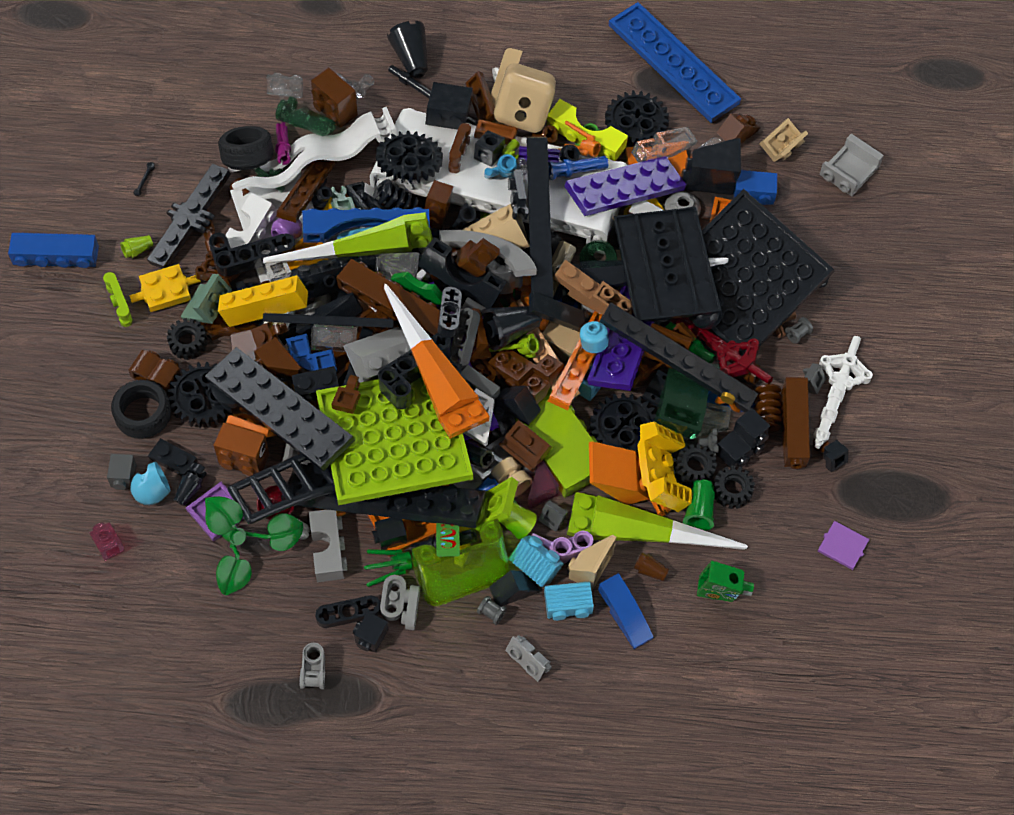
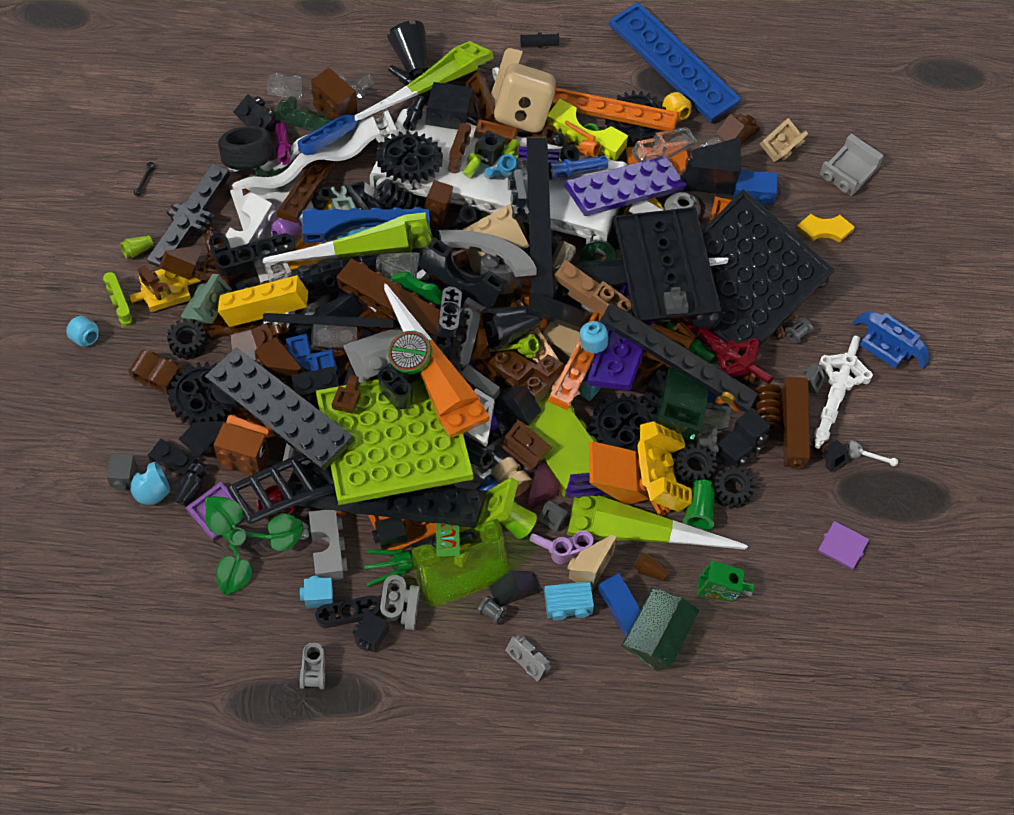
(53, 250): blue brick -> none
(82, 331): none -> medium azure head
(106, 540): clear pink brick -> none
(134, 391): black tyre -> none
(151, 281): none -> reddish brown plate
(181, 260): none -> reddish brown slope
(200, 436): none -> black slope
(254, 113): none -> black bracket
(316, 592): none -> medium azure brick
(326, 134): none -> blue plate
(410, 352): none -> tile
(414, 113): none -> black pin
(453, 65): none -> lime plate
(474, 162): none -> lime arm
(477, 256): reddish brown brick -> none
(536, 560): medium azure brick -> none
(539, 40): none -> black pin
(560, 139): none -> black arm
(583, 488): none -> dark purple tile
(618, 110): none -> orange tile
(660, 628): none -> clear green slope
(675, 301): none -> dark grey tile
(678, 103): none -> yellow head
(833, 228): none -> yellow tile
(856, 451): none -> hinge
(891, 339): none -> blue plate

